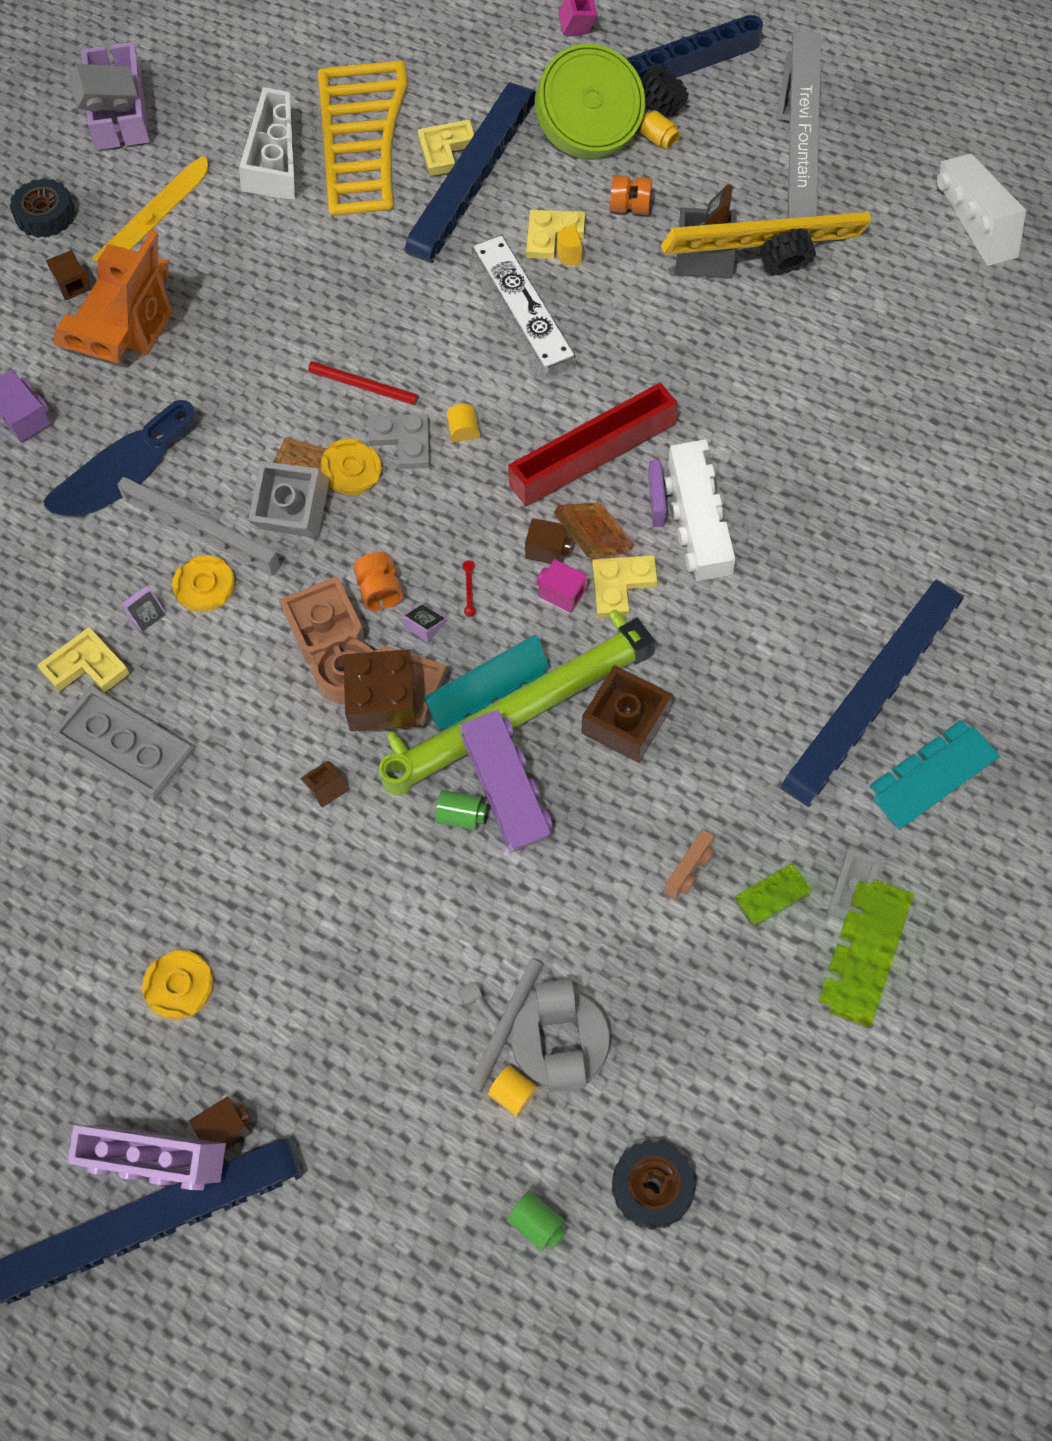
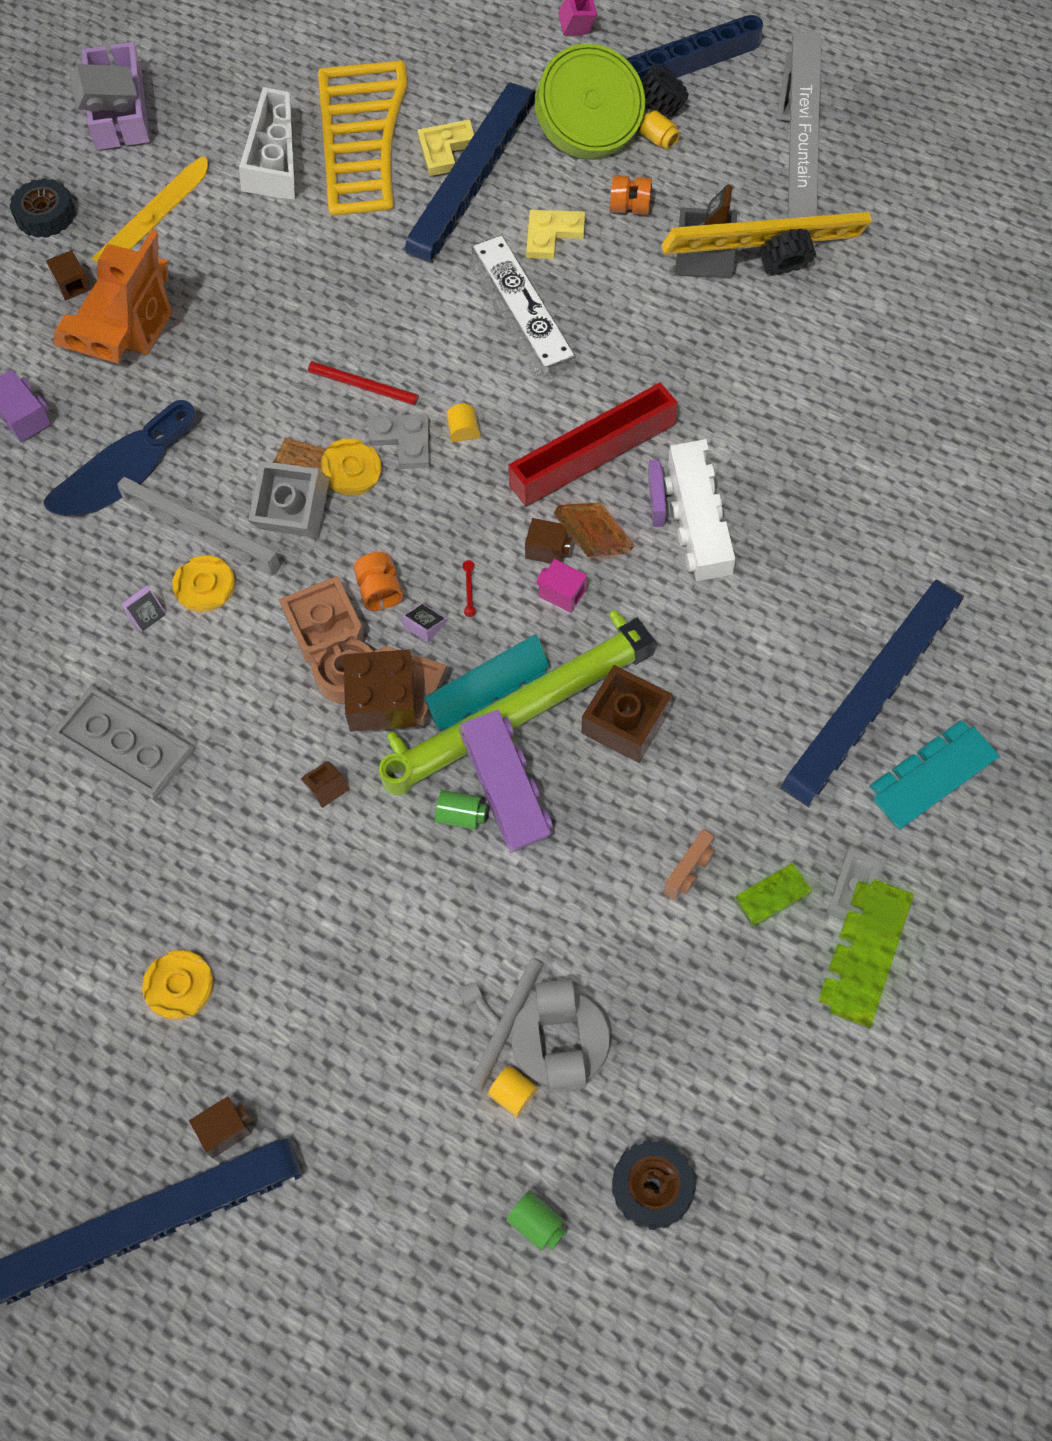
(83, 655): light yellow plate -> none
(147, 1154): lavender brick -> none
(569, 246): yellow brick -> none
(615, 576): light yellow plate -> none
(984, 208): white wedge -> none

